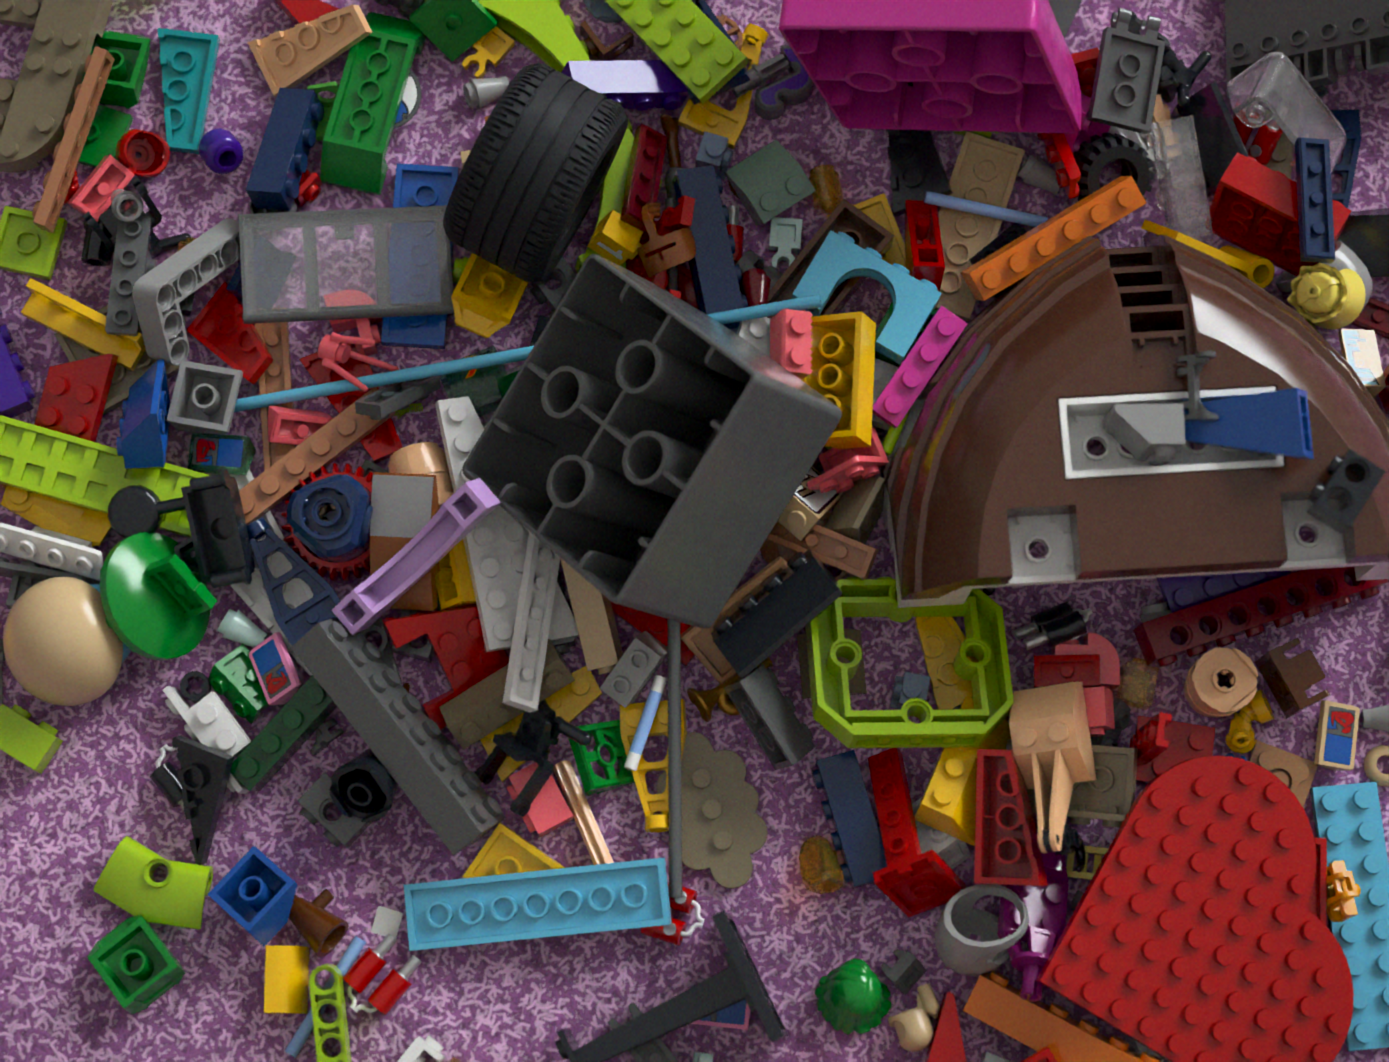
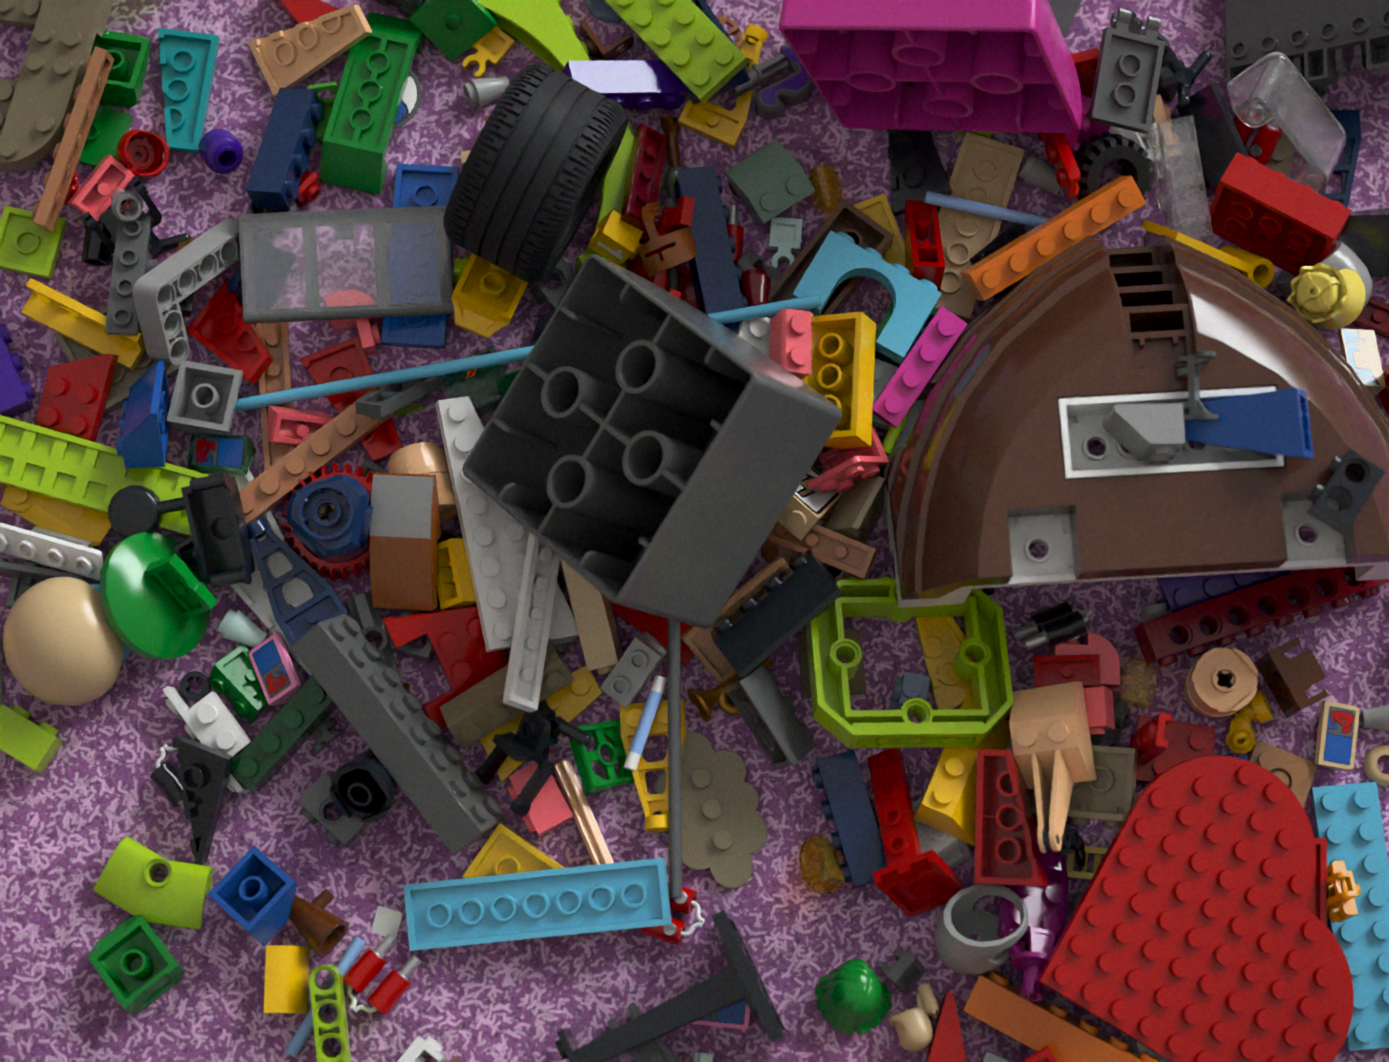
(334, 350): coral plant -> none
(437, 538): lavender arch -> none
(714, 152): sand blue brick -> none
(1314, 200): dark blue tile -> none

